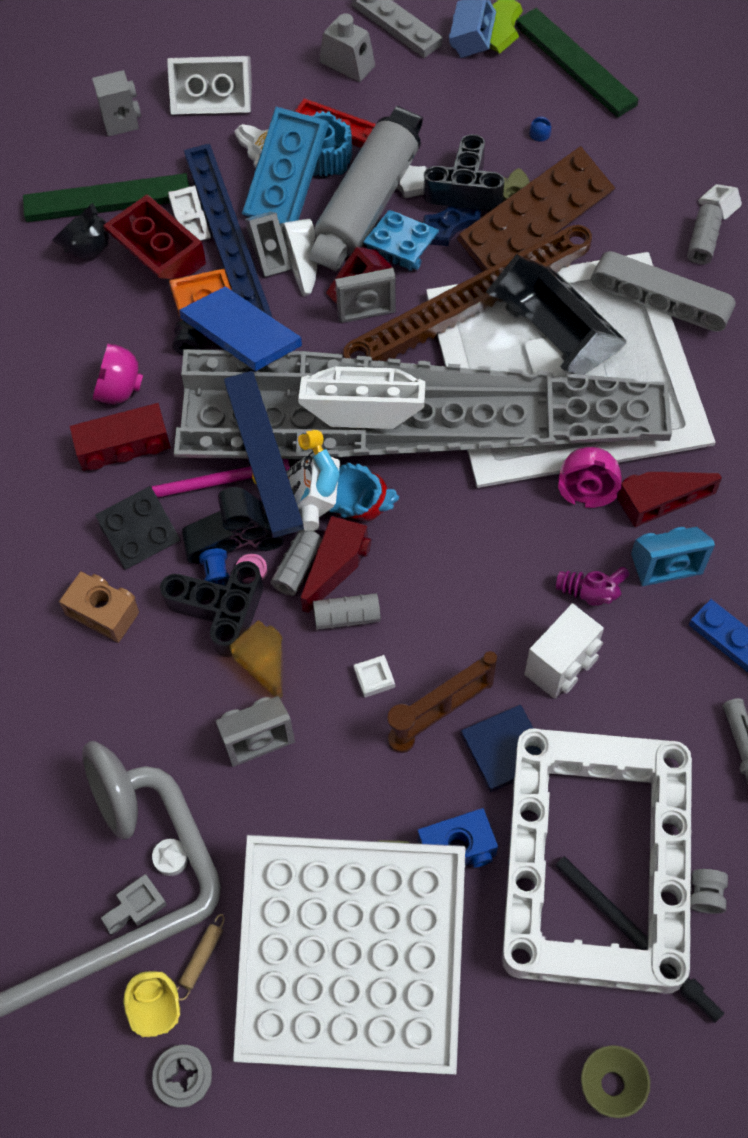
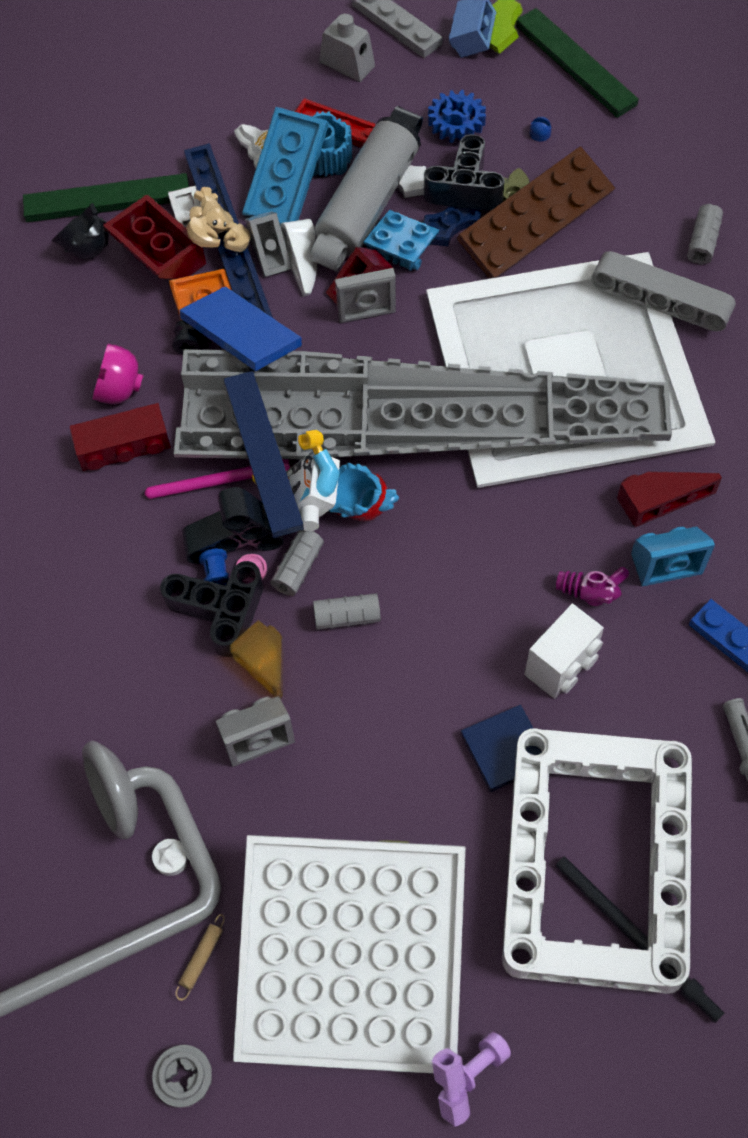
(110, 620): medium nougat brick -> none
(116, 102): light grey brick -> none
(137, 527): black hinge -> none
(137, 902): light grey plate -> none
(151, 1003): light yellow hair -> none
(210, 85): white slope -> none
(211, 220): none -> tan animal
(336, 559): dark red slope -> none
(362, 396): white wedge -> none
(374, 676): white tile -> none
(414, 719): reddish brown piece -> none
(456, 115): none -> blue gear
(459, 1079): none -> lavender bar
(462, 300): reddish brown gear -> none
(470, 828): blue brick -> none
(558, 313): black windscreen -> none
(590, 477): dark pink cylinder -> none
(631, 1071): olive piece -> none
(709, 891): light grey wheel -> none
(723, 196): white slope -> none

